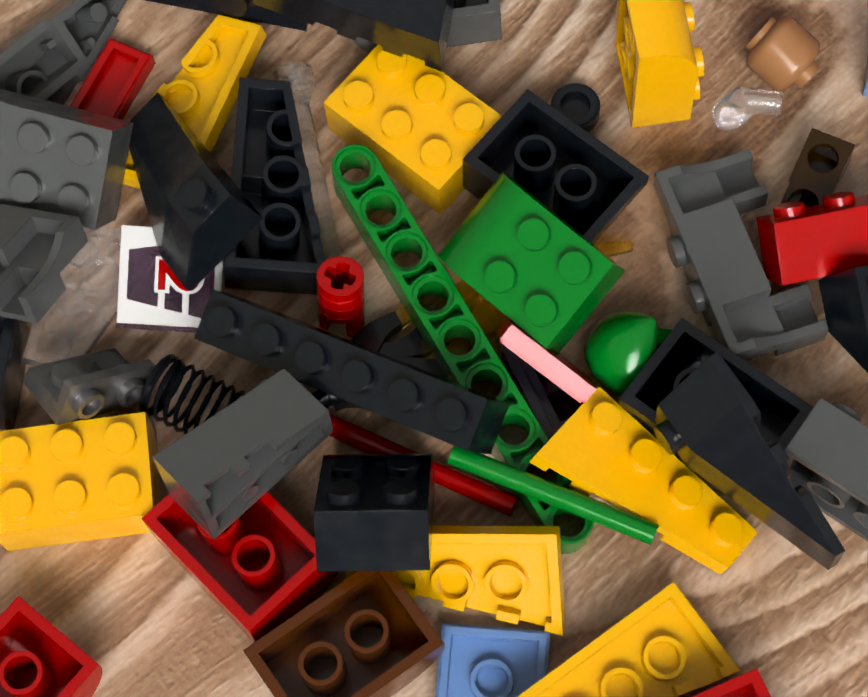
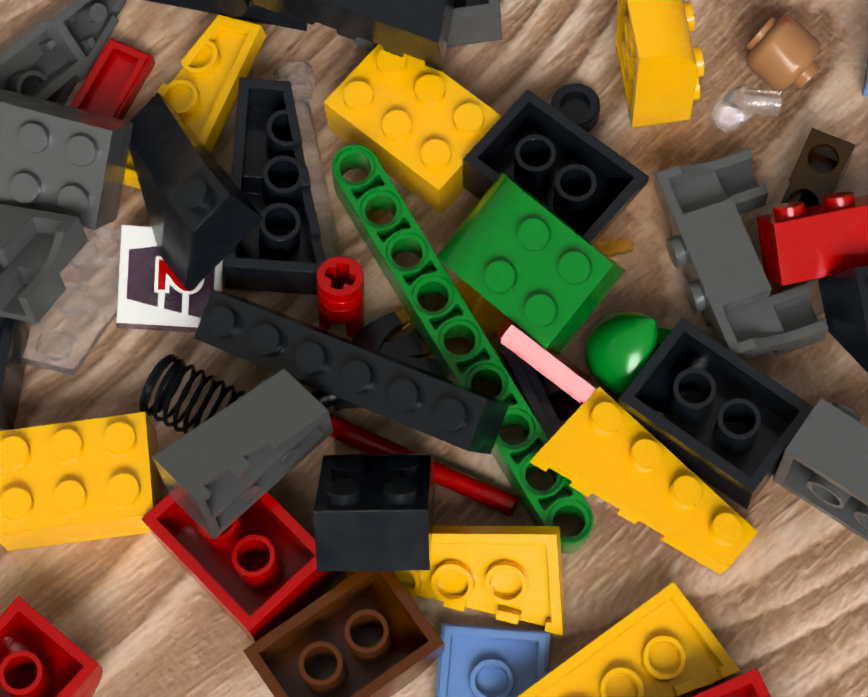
(87, 385): flat silver bracket -> none
(554, 494): green bar -> none
(716, 436): black wedge -> none

